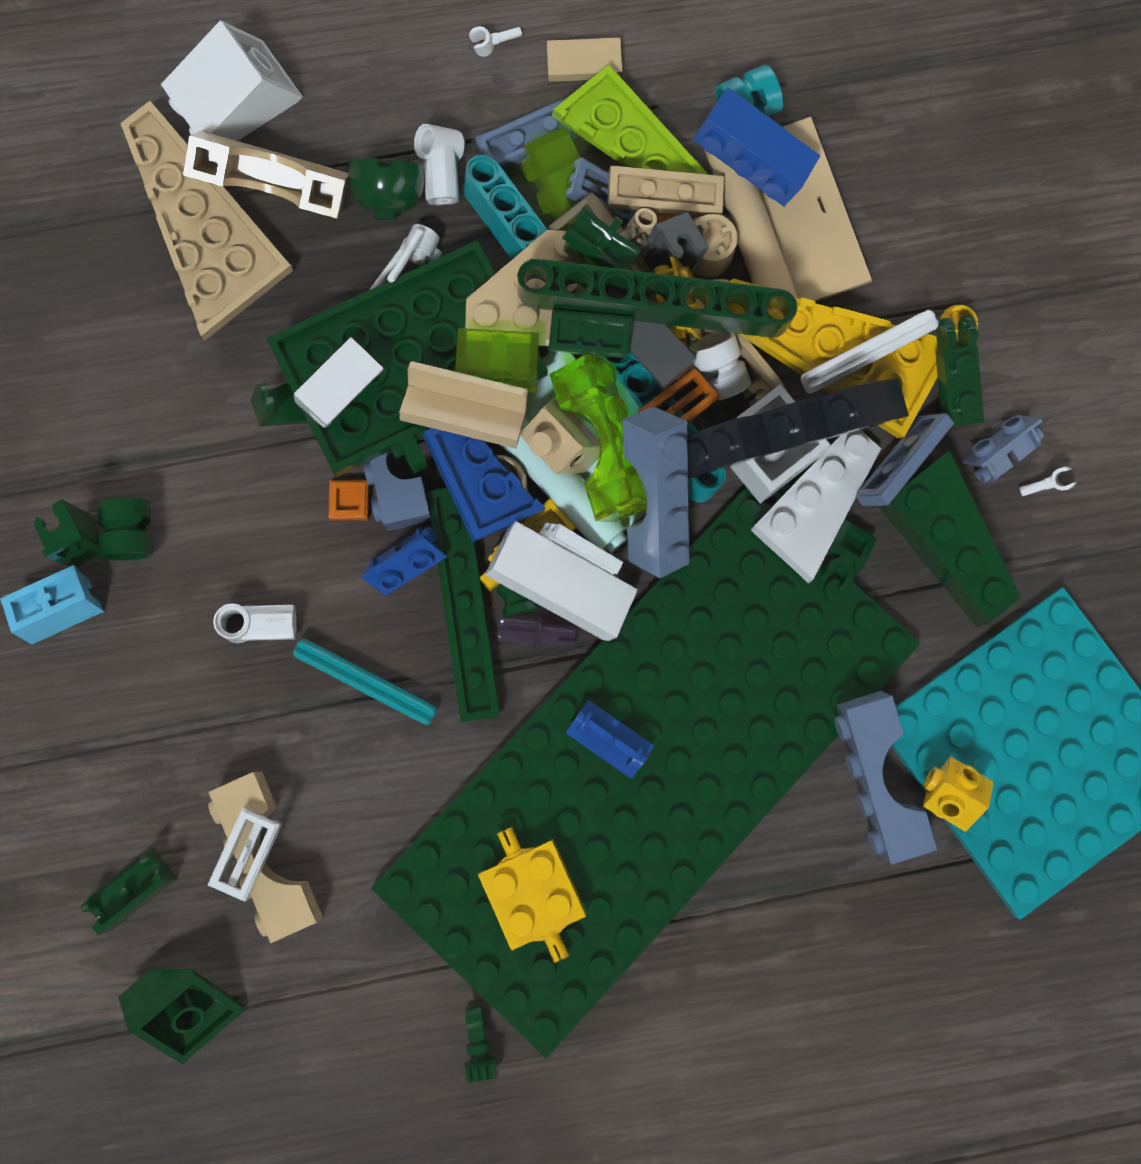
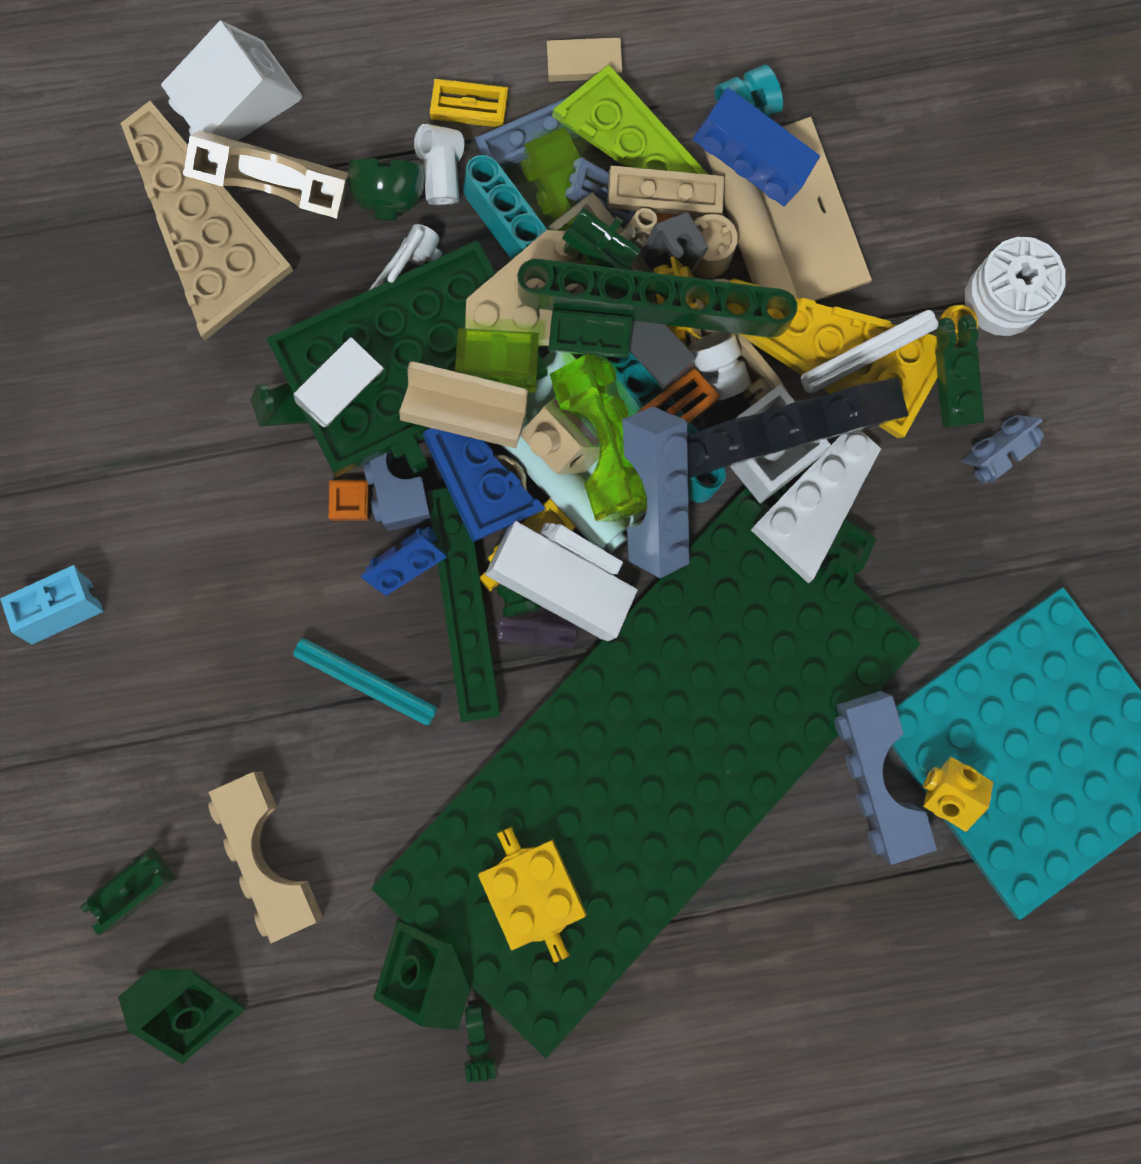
(73, 540): dark green hinge -> none
(124, 529): dark green wheel -> none
(259, 822): white tile -> none
(260, 622): white piece -> none
(423, 979): none -> dark green slope
(445, 109): none -> yellow tile
(481, 33): white hand -> none
(610, 739): blue hinge -> none
(904, 460): sand blue tile -> none
(953, 541): dark green wedge -> none
(1015, 285): none -> white wheel
(1047, 483): white hand -> none

